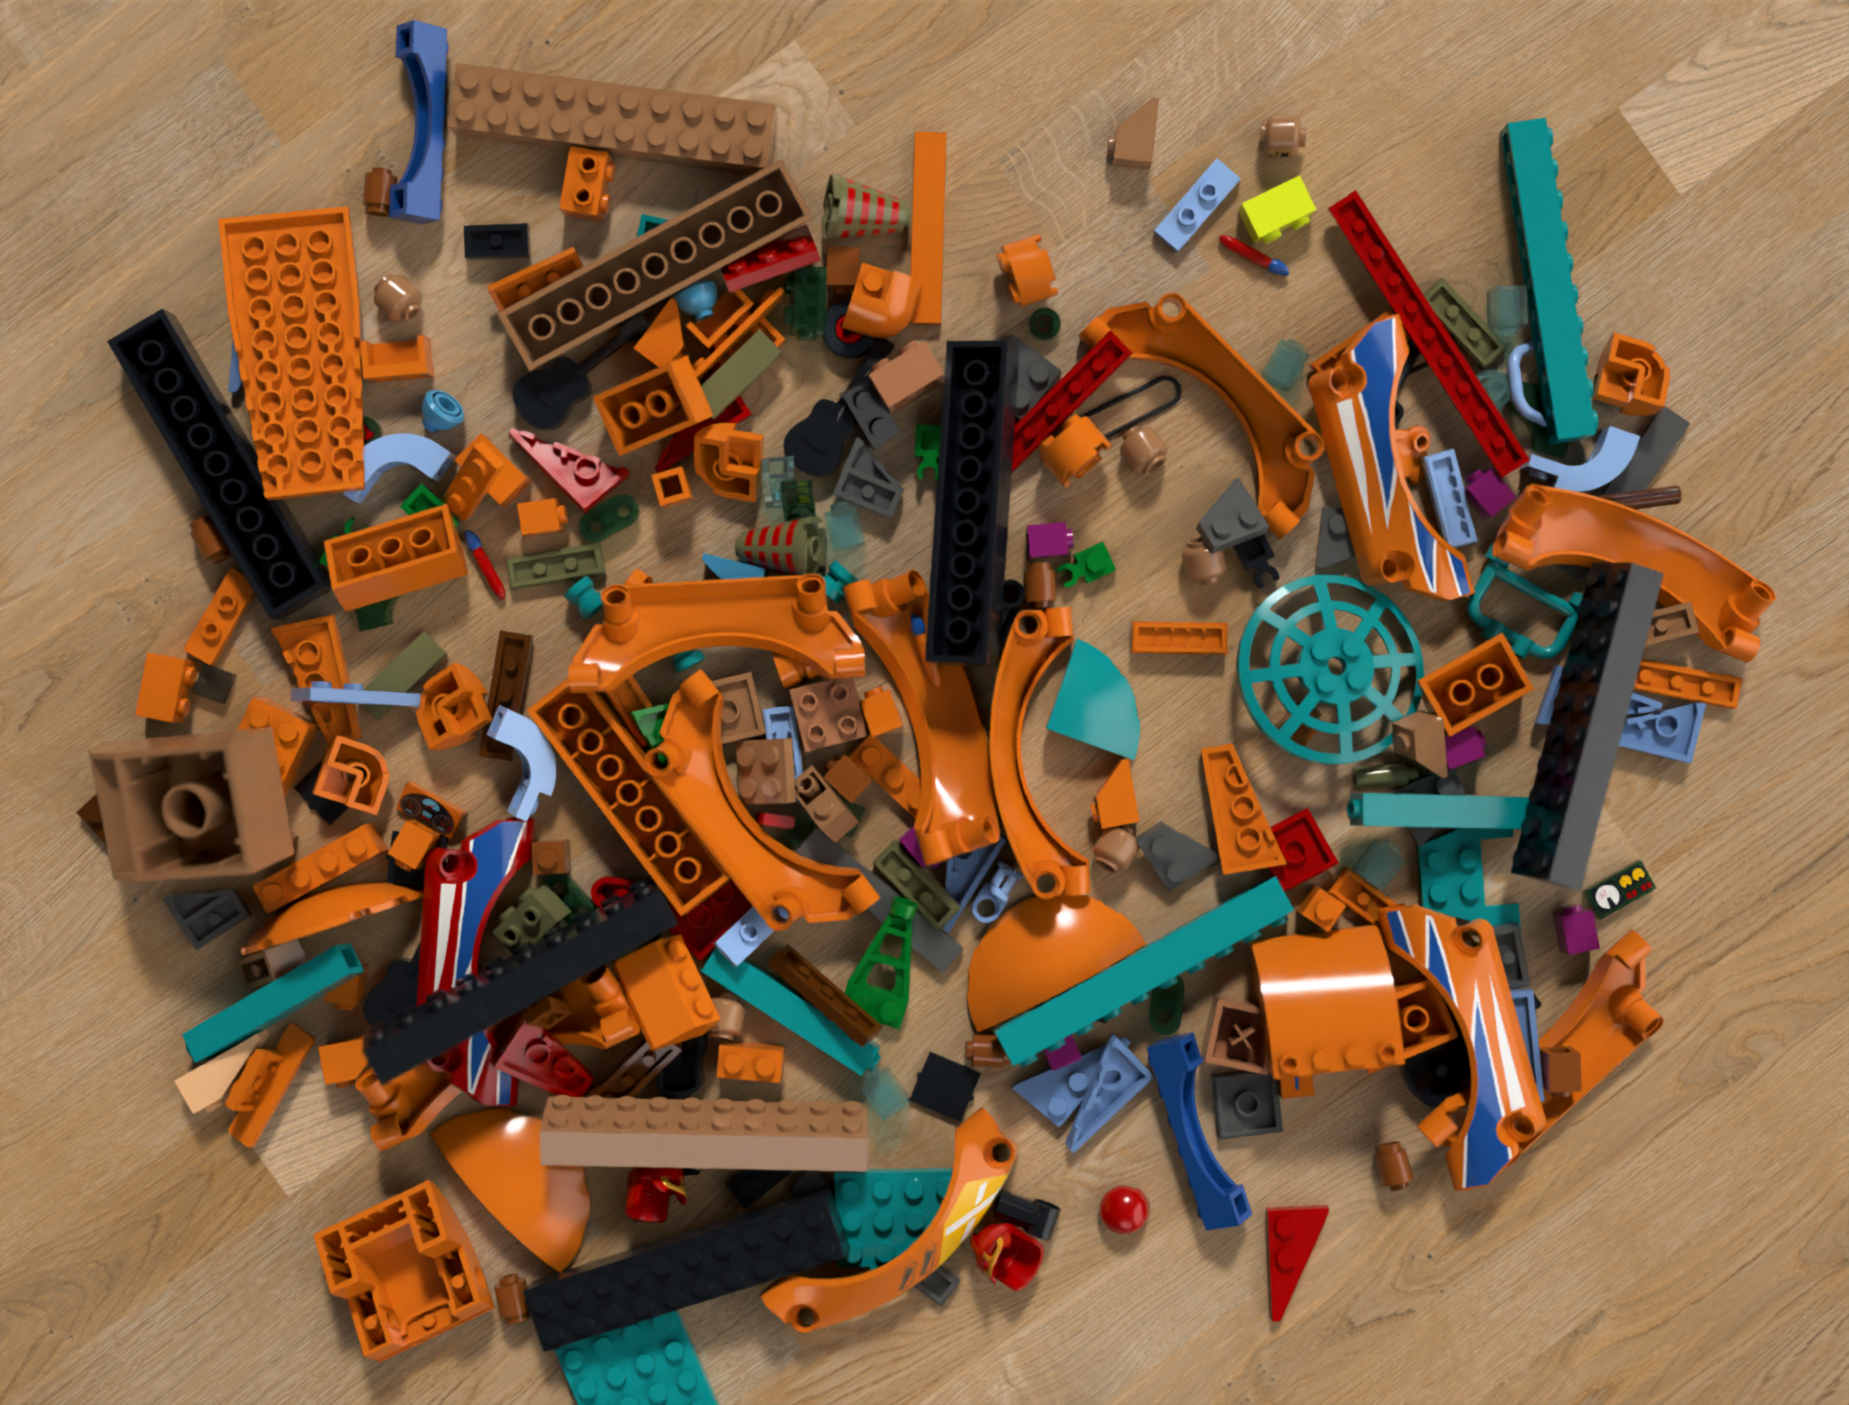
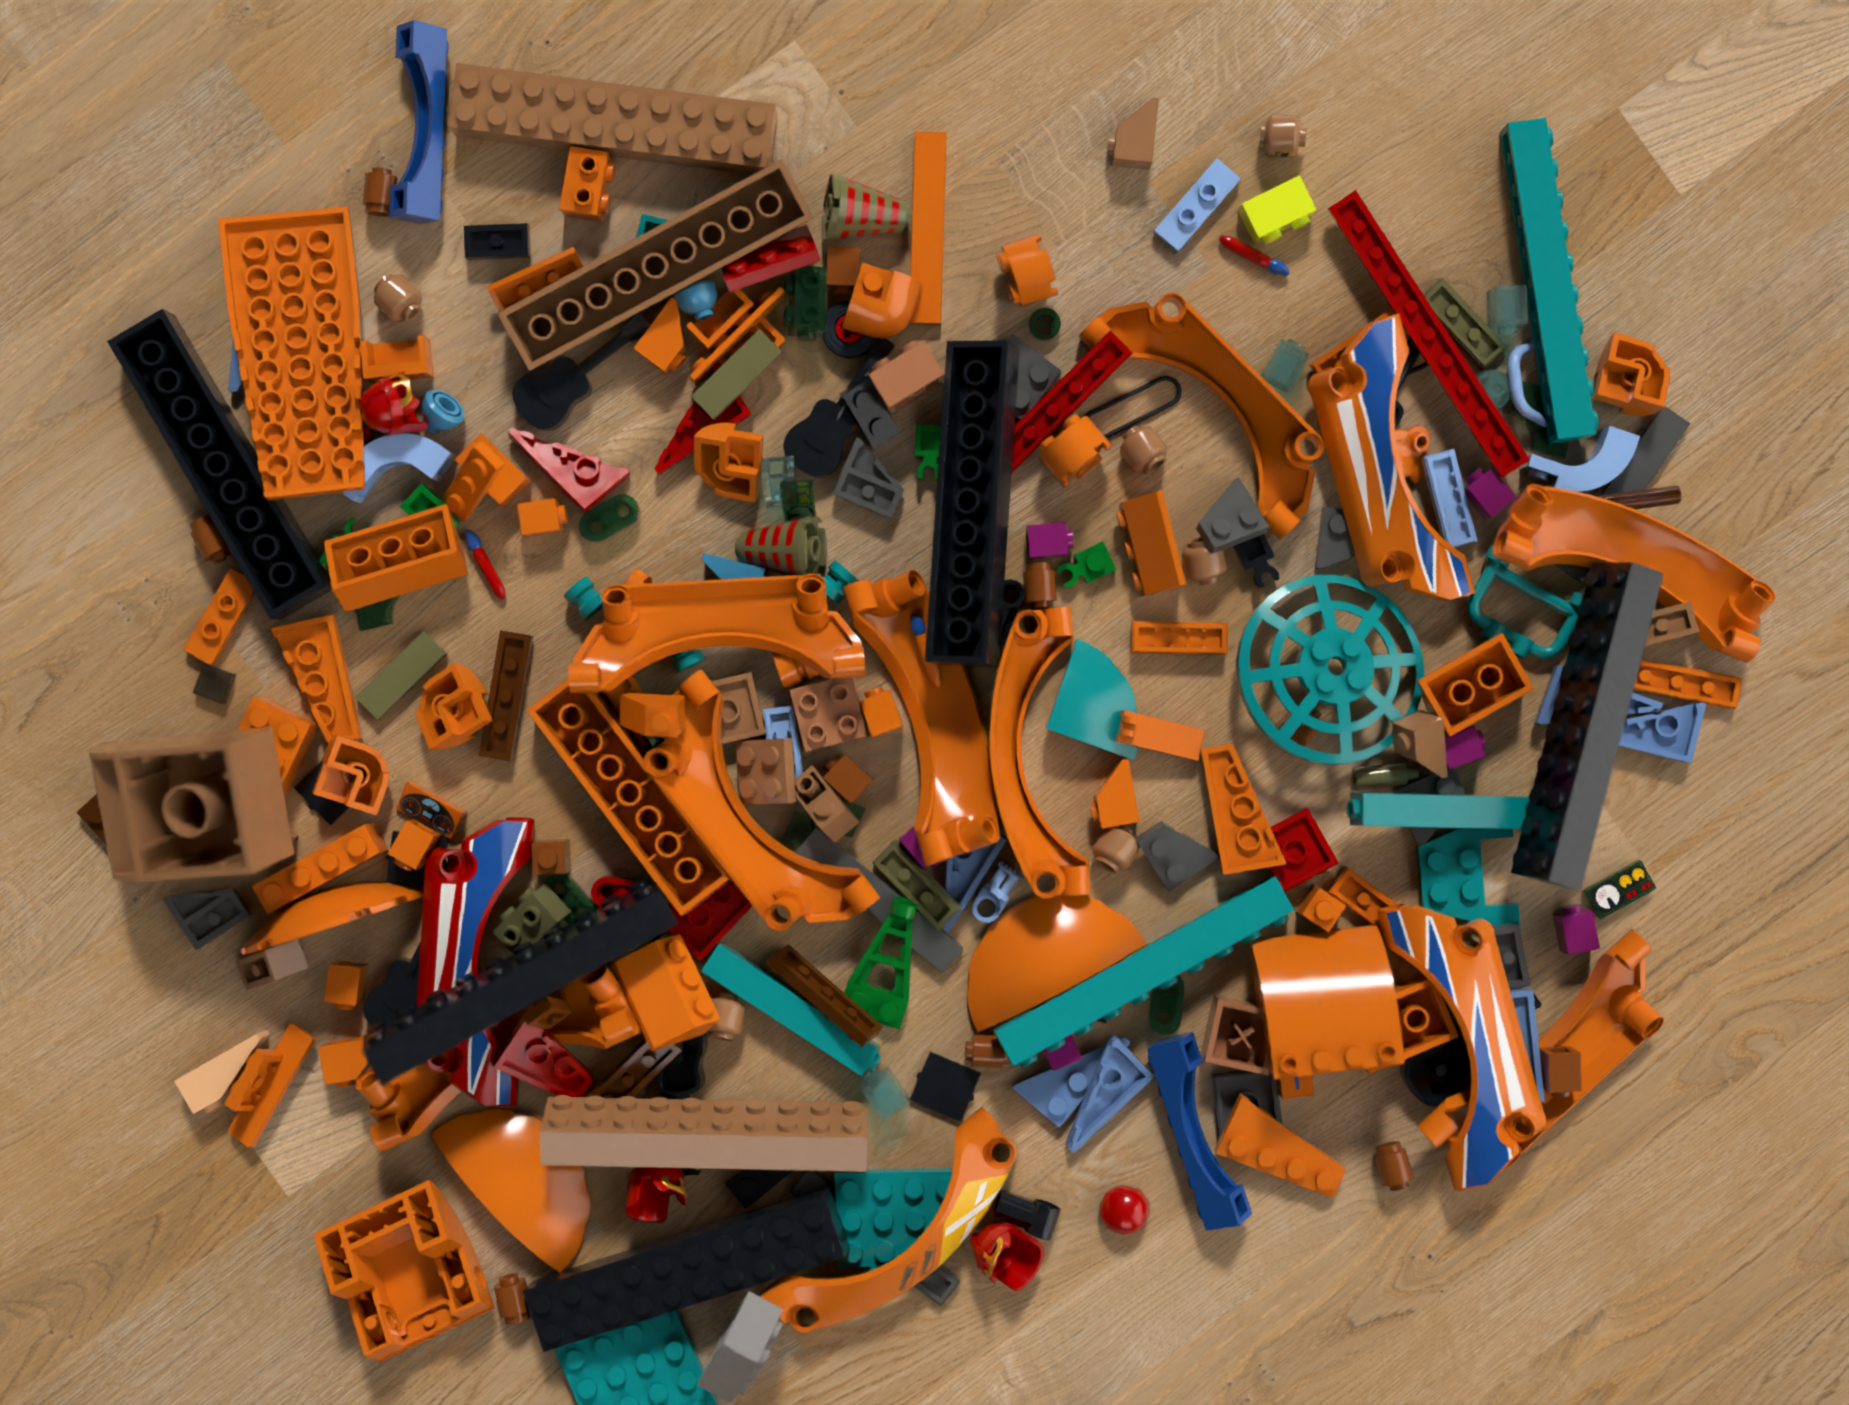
(166, 688): orange brick -> none
(273, 1002): teal brick -> none
(352, 695): medium blue wing -> none
(391, 406): none -> red helmet
(535, 755): light blue arch -> none
(556, 566): olive tile -> none
(653, 406): orange brick -> none
(653, 714): none -> orange slope
(673, 487): orange brick -> none
(742, 1348): none -> light grey brick
(745, 936): light blue plate -> none
(751, 1061): orange brick -> none
(775, 820): red tile -> none
(844, 526): clear light blue brick -> none
(889, 773): orange plate -> none
(1151, 544): none -> orange slope
(1159, 735): none -> orange hinge
(1269, 1146): none -> orange wing
(1290, 1242): red wing -> none
(1379, 863): clear light blue brick -> none

